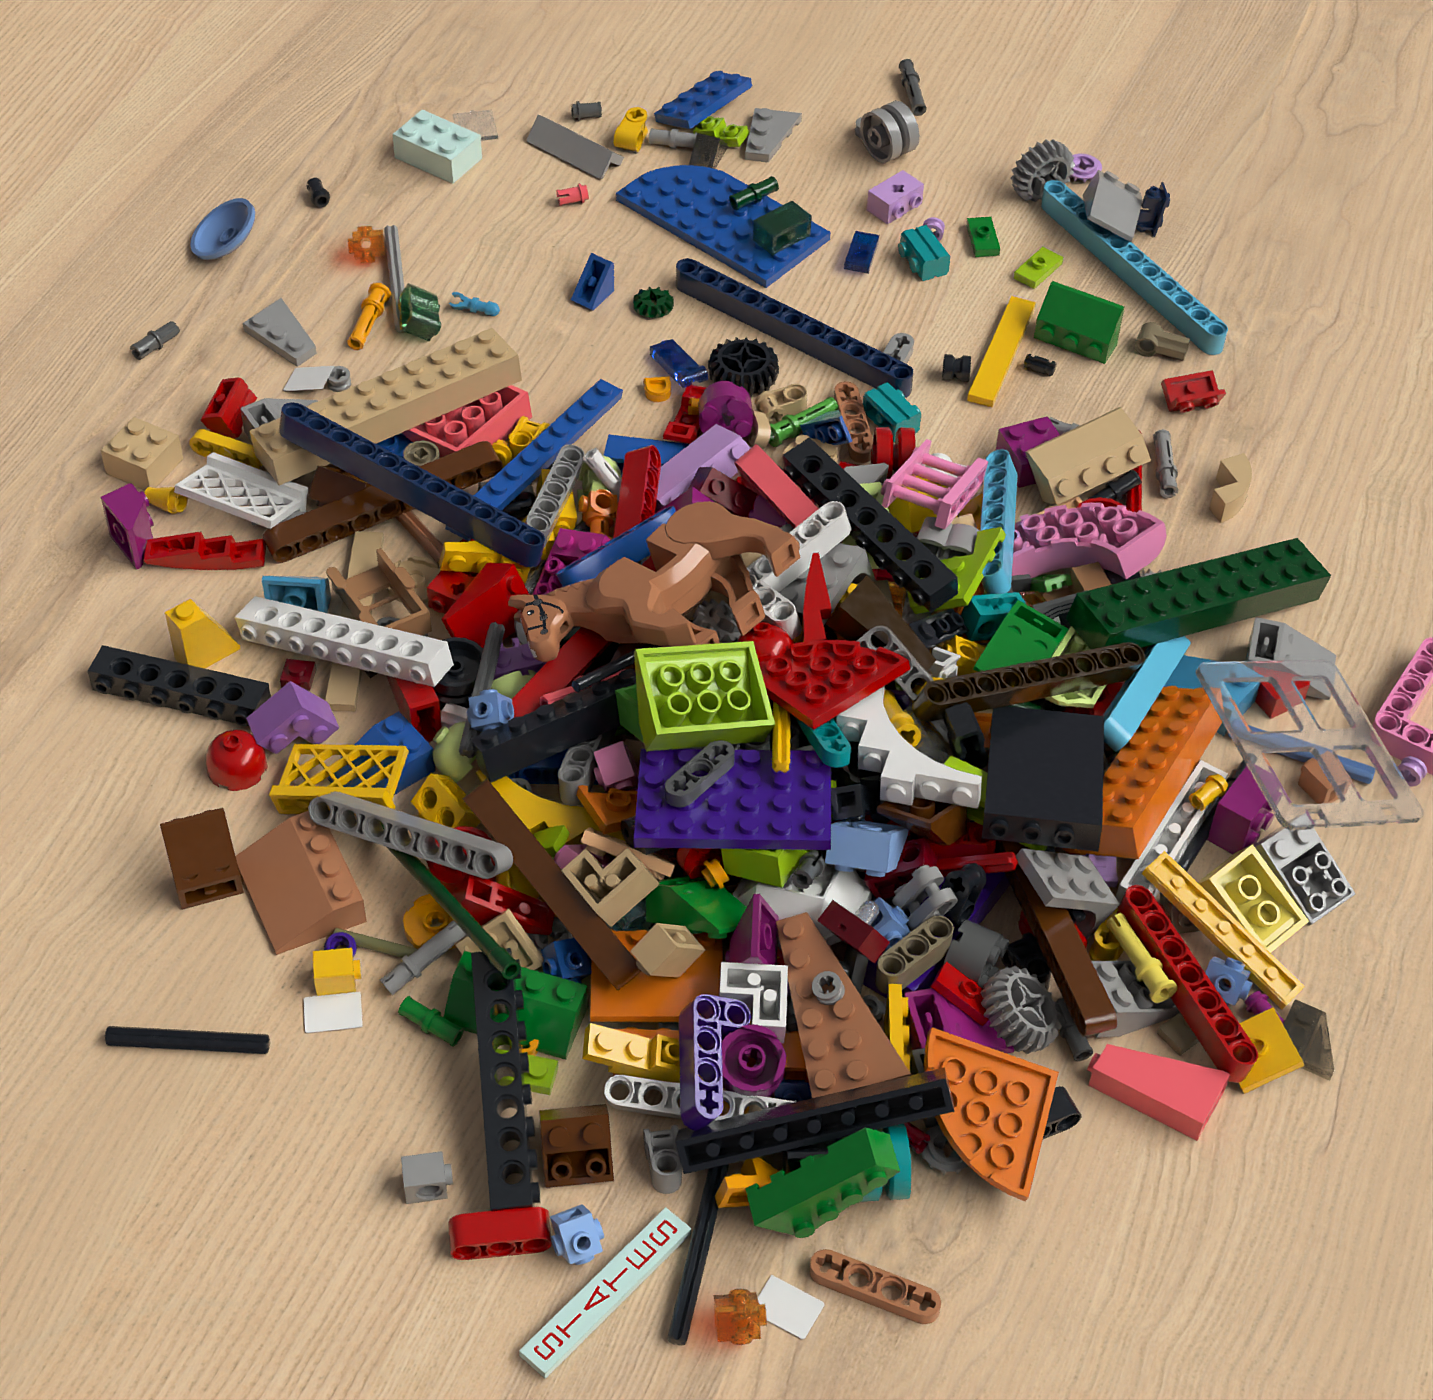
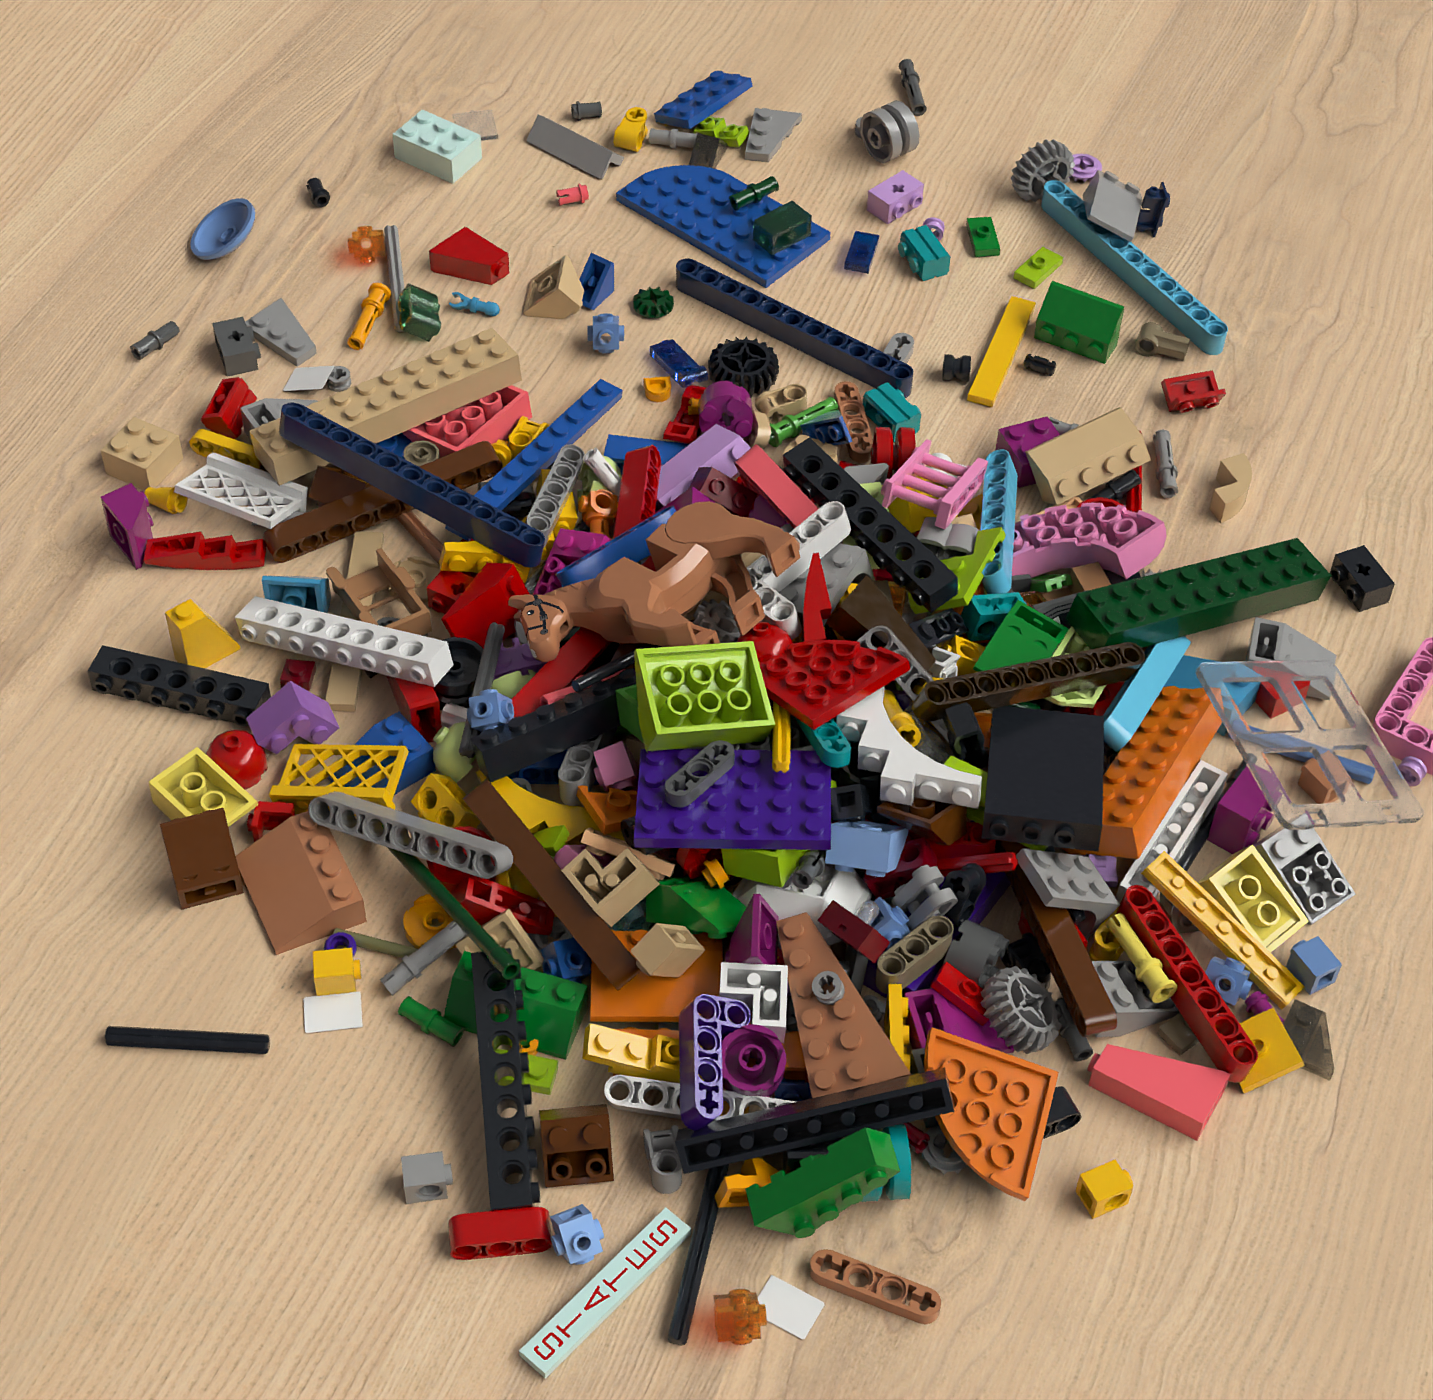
(198, 786): none -> light yellow slope
(236, 346): none -> dark grey brick
(268, 816): none -> red bracket
(469, 258): none -> red slope
(555, 291): none -> tan slope
(606, 324): none -> medium blue brick
(1104, 1188): none -> yellow brick
(1213, 788): yellow pin -> none
(1313, 964): none -> medium blue brick
(1361, 578): none -> black brick

